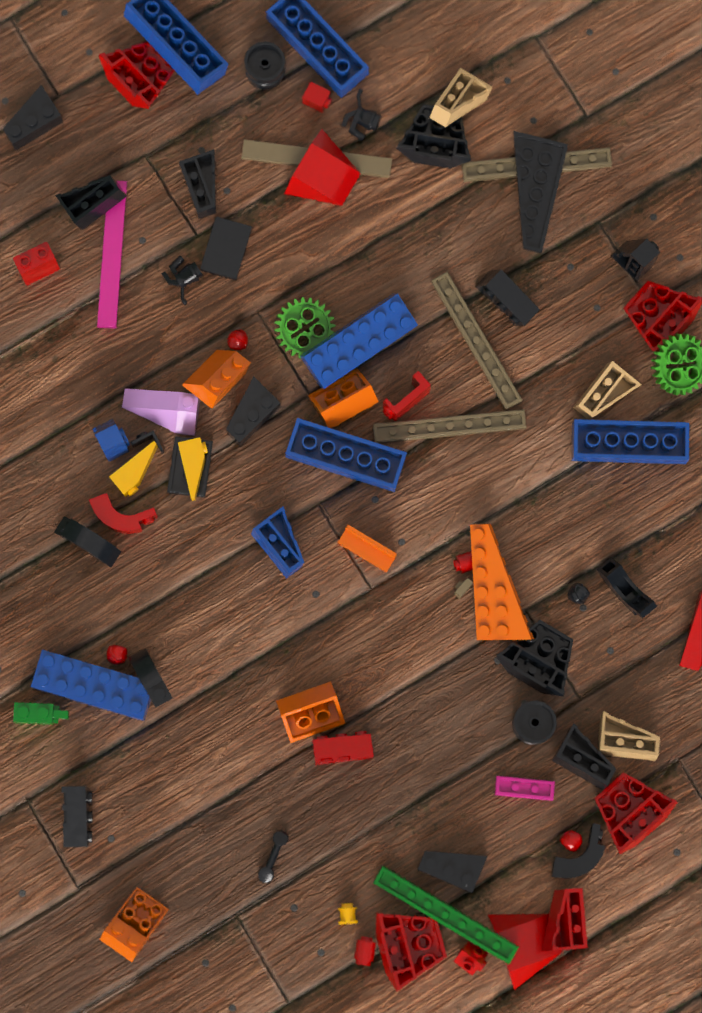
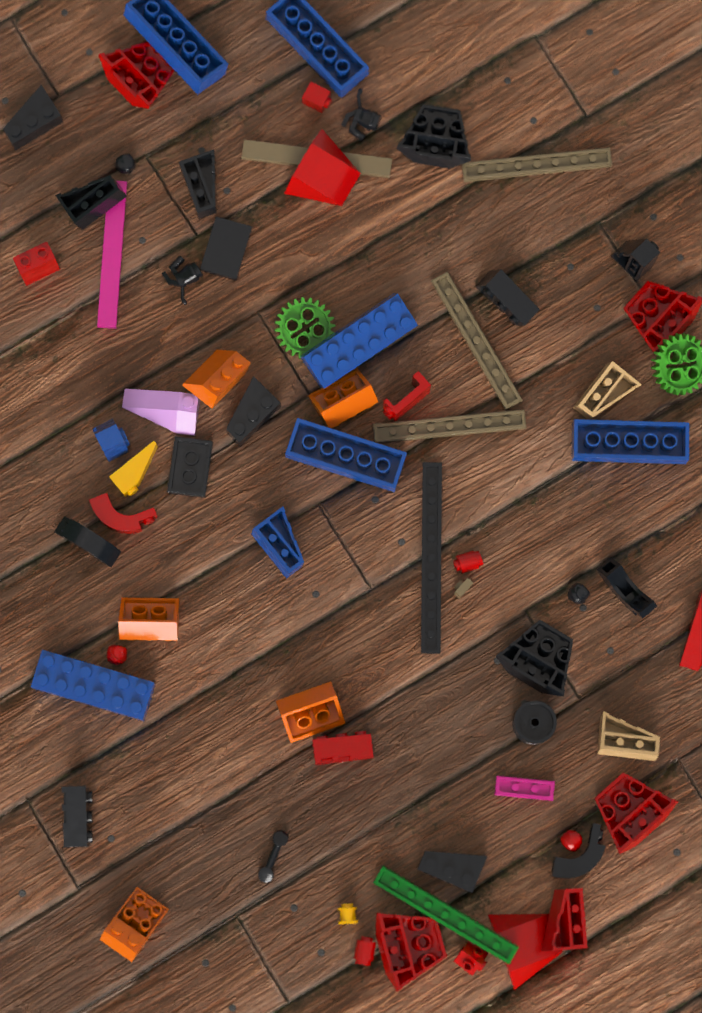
(38, 713): green hinge -> none
(125, 163): none -> black piece
(143, 437): black bracket -> none
(149, 619): none -> orange slope
(150, 677): black arch -> none
(193, 461): yellow slope -> none
(237, 339): red piece -> none
(255, 60): black wheel -> none
(367, 548): orange panel -> none
(431, 558): none -> black plate
(460, 97): tan wedge -> none
(495, 596): orange wing -> none
(538, 177): black wing -> none
(583, 759): black wedge -> none

